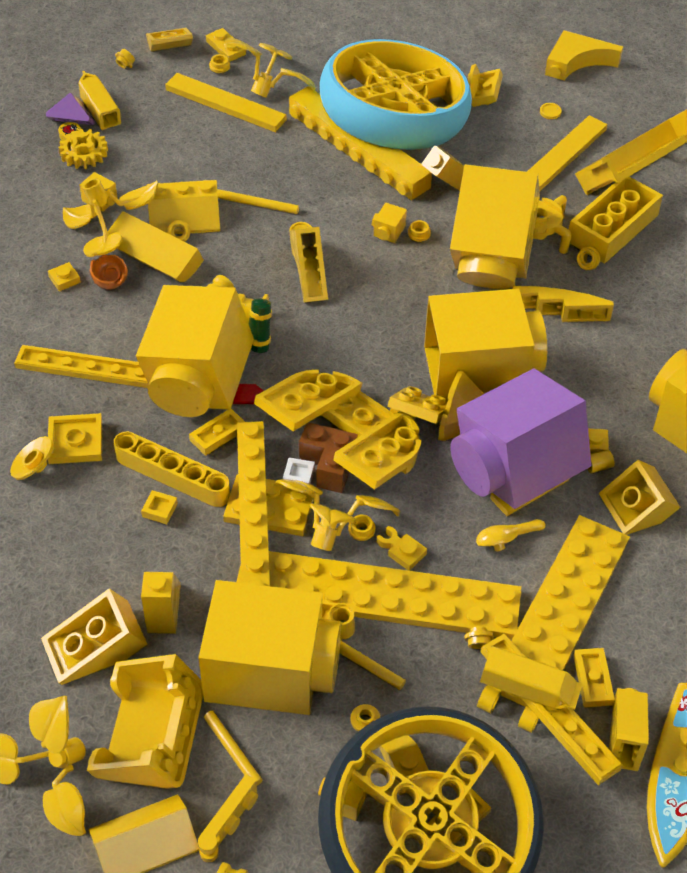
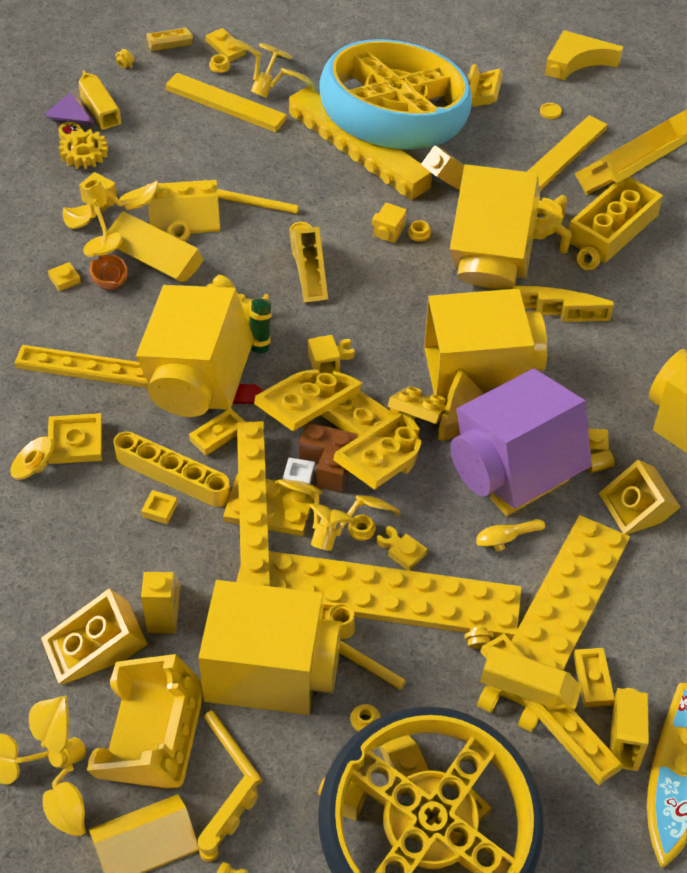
(326, 355): none -> yellow brick

